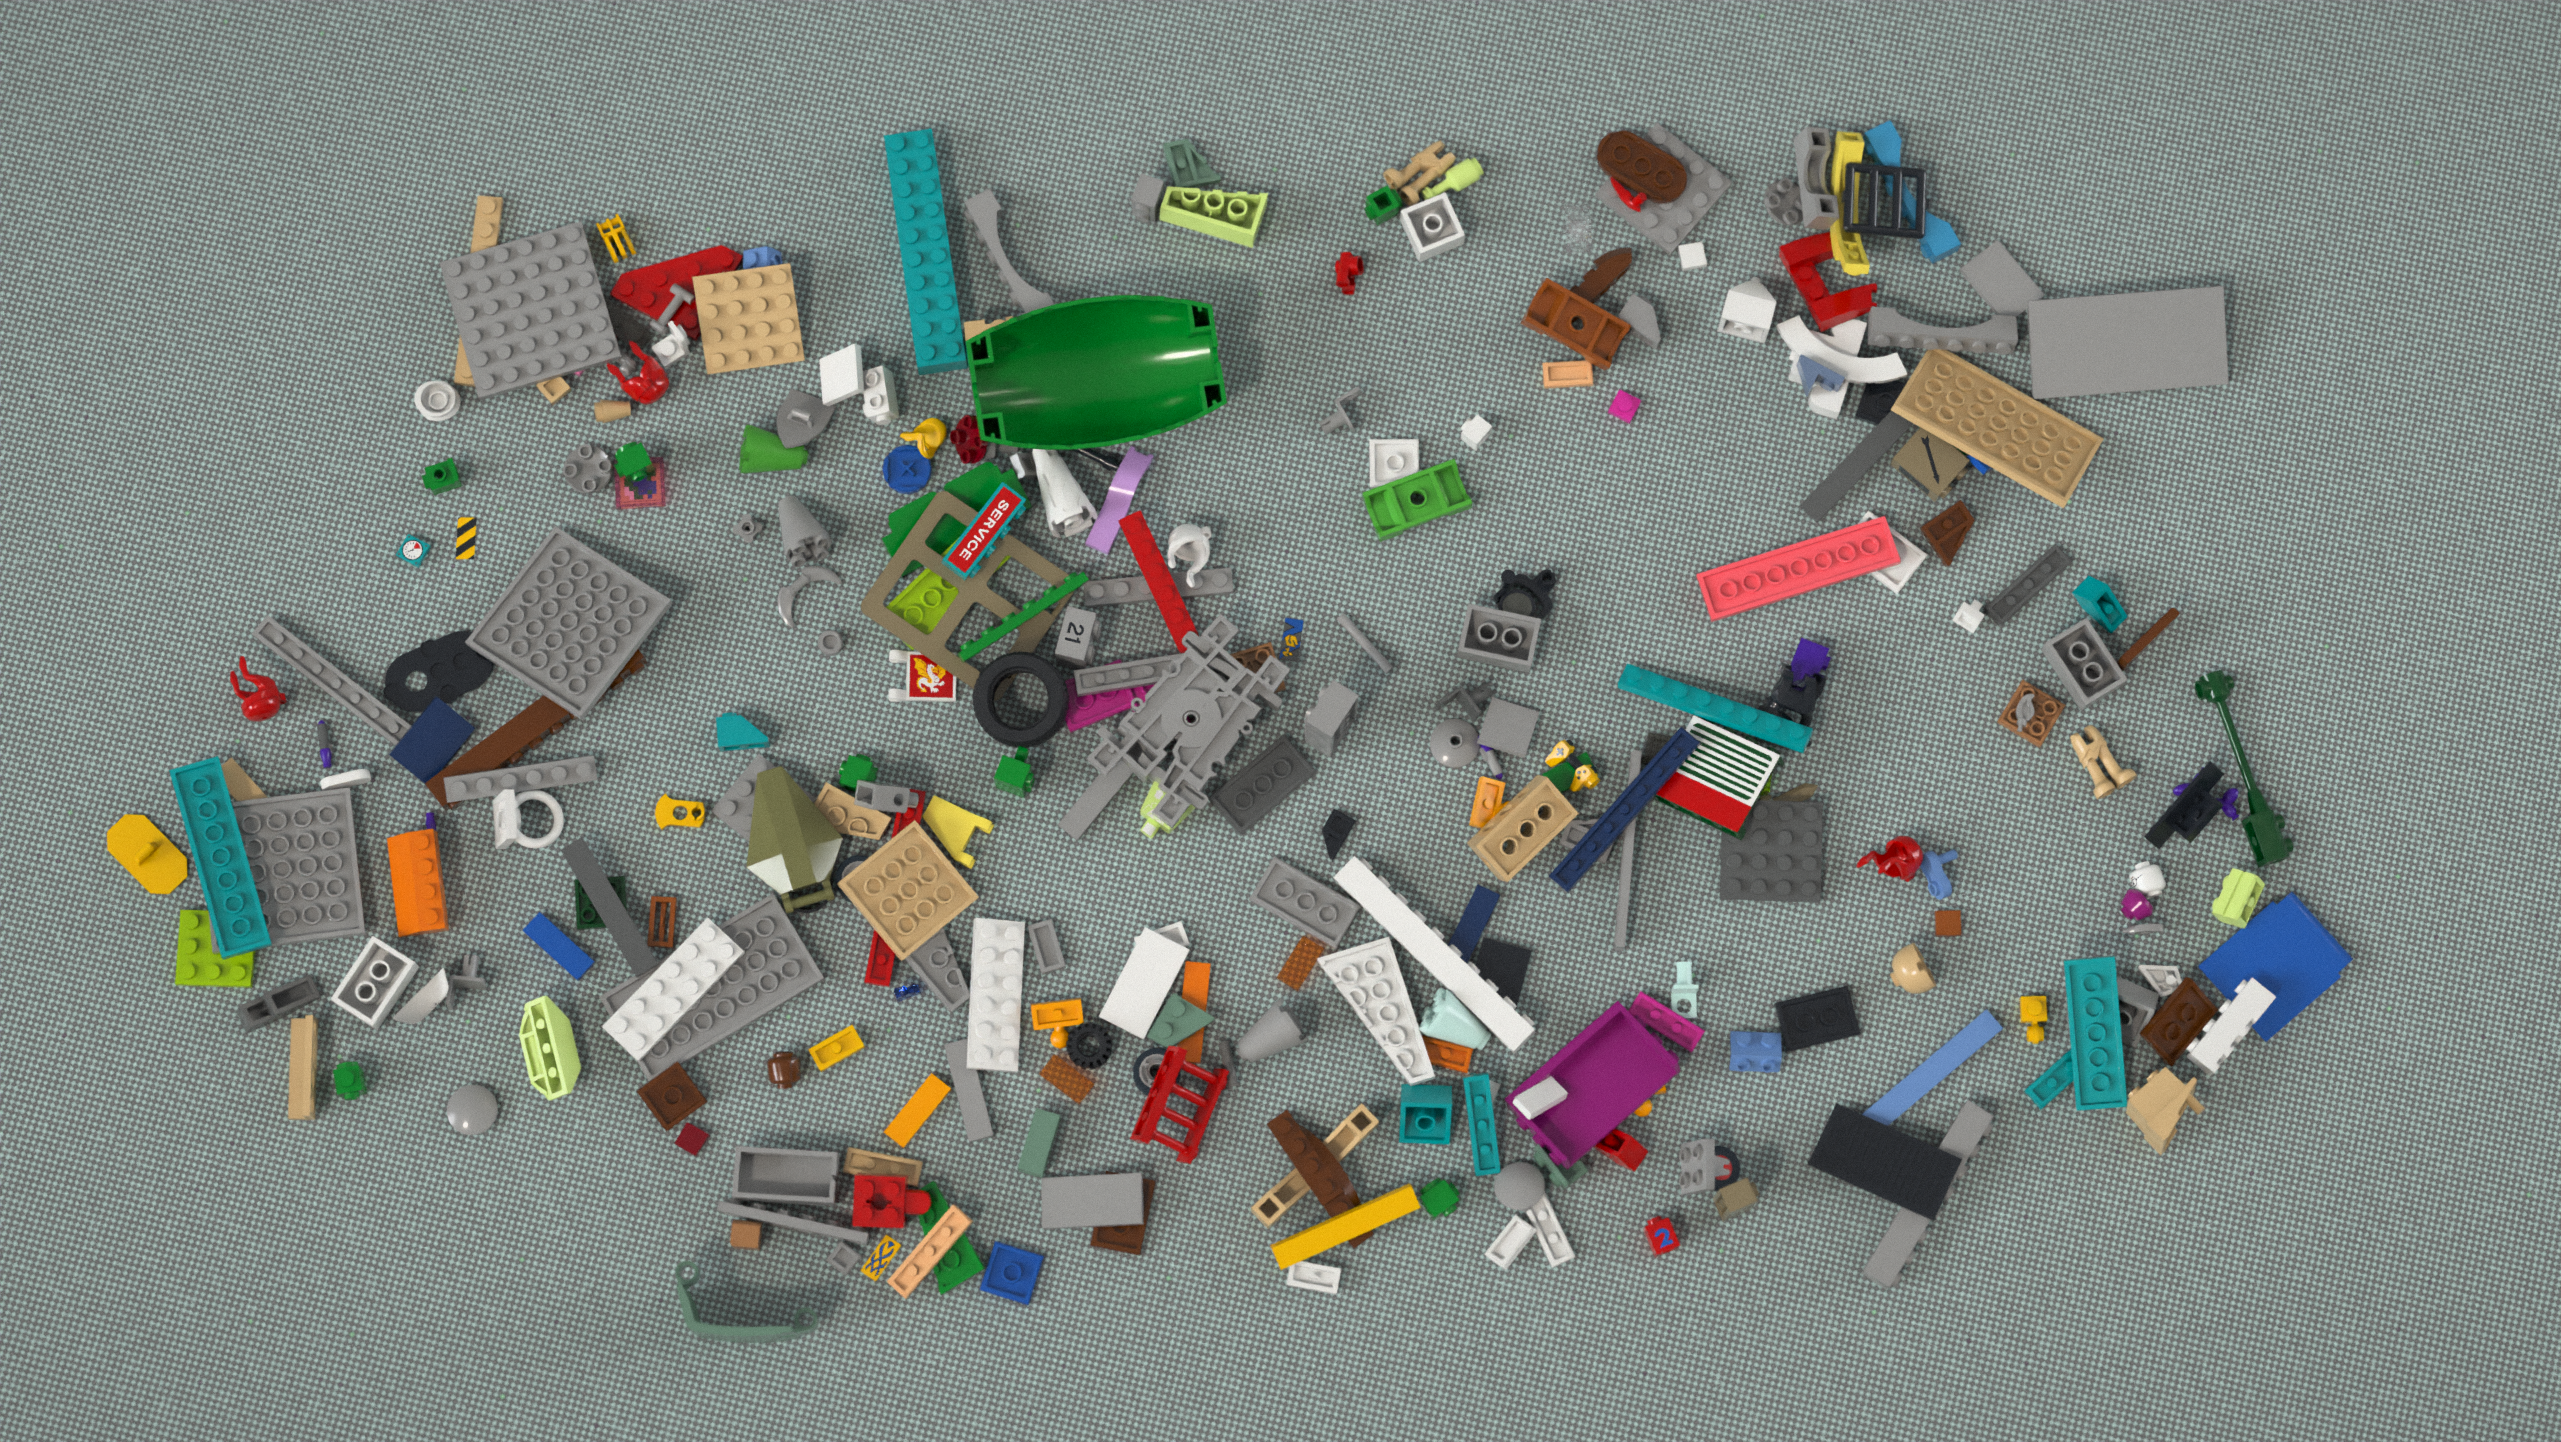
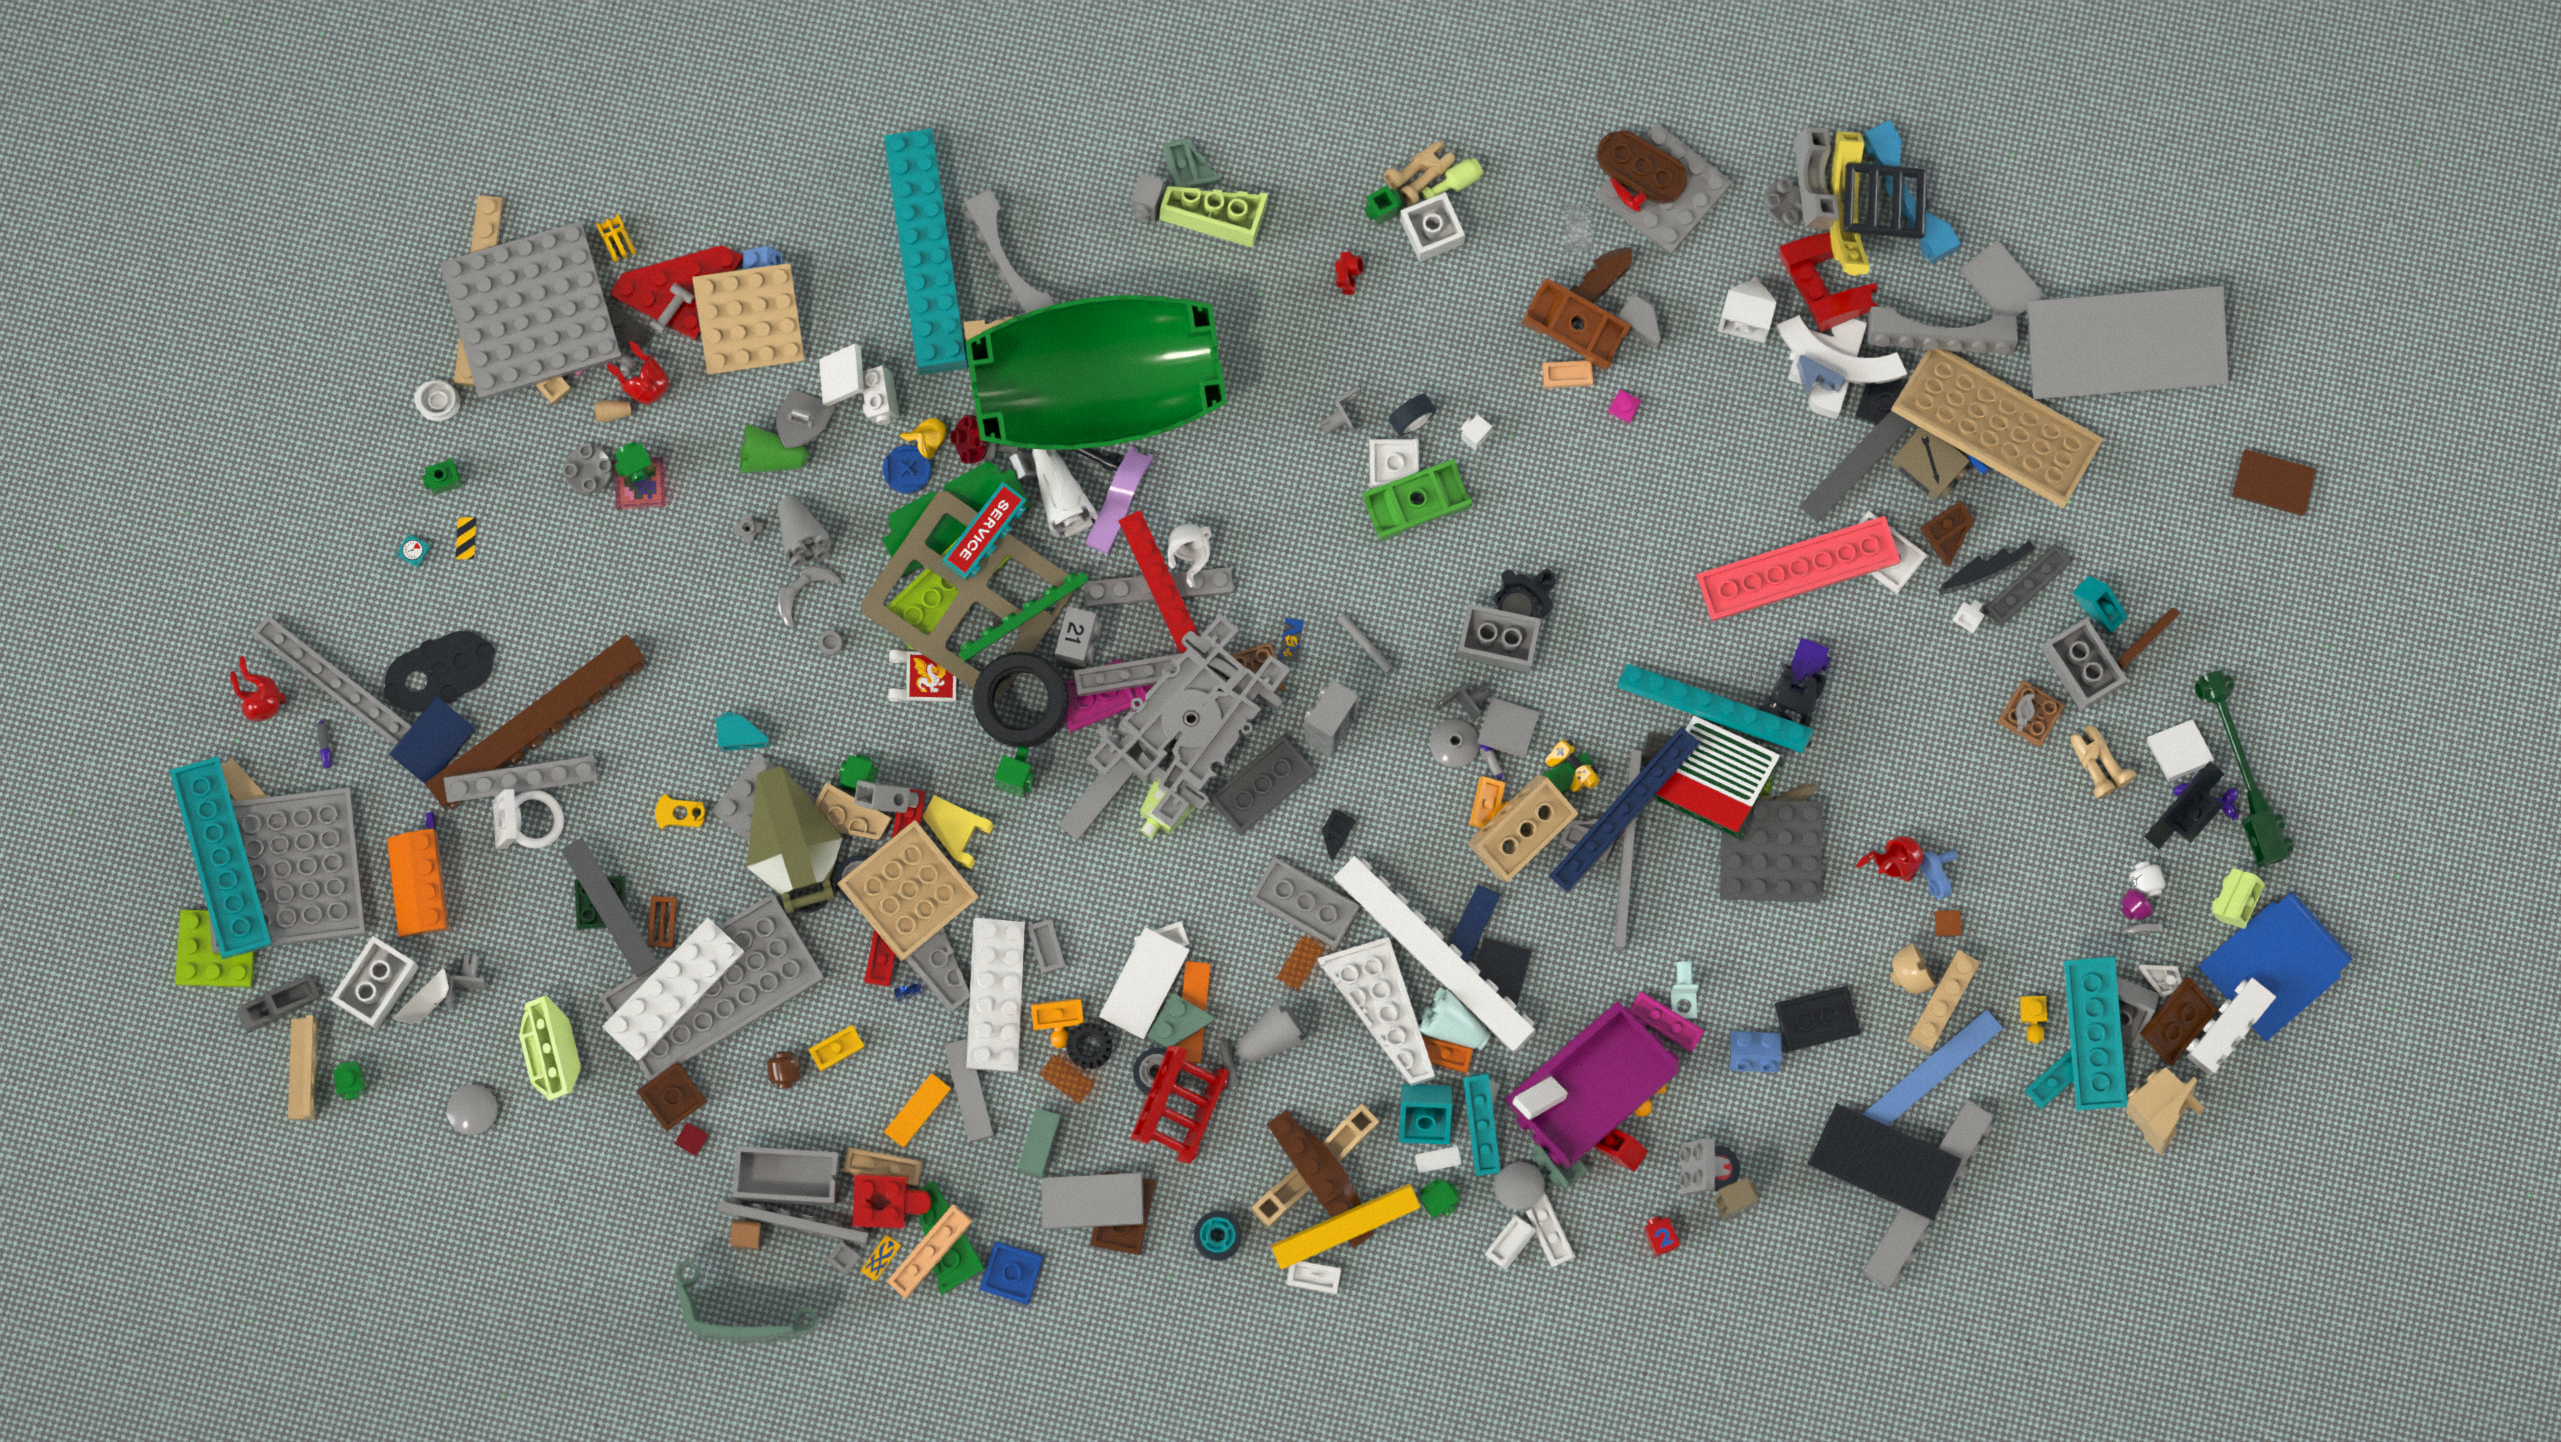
(147, 854): yellow shield -> none
(346, 779): white tile -> none
(558, 946): blue tile -> none
(569, 623): light grey plate -> none
(672, 347): white bracket -> none
(1217, 1221): none -> wheel
(1412, 414): none -> black wheel
(1438, 1159): none -> white sticker
(1692, 256): white tile -> none
(1943, 1001): none -> tan arch
(1978, 571): none -> black slope
(2180, 750): none -> white tile
(2273, 482): none -> reddish brown tile

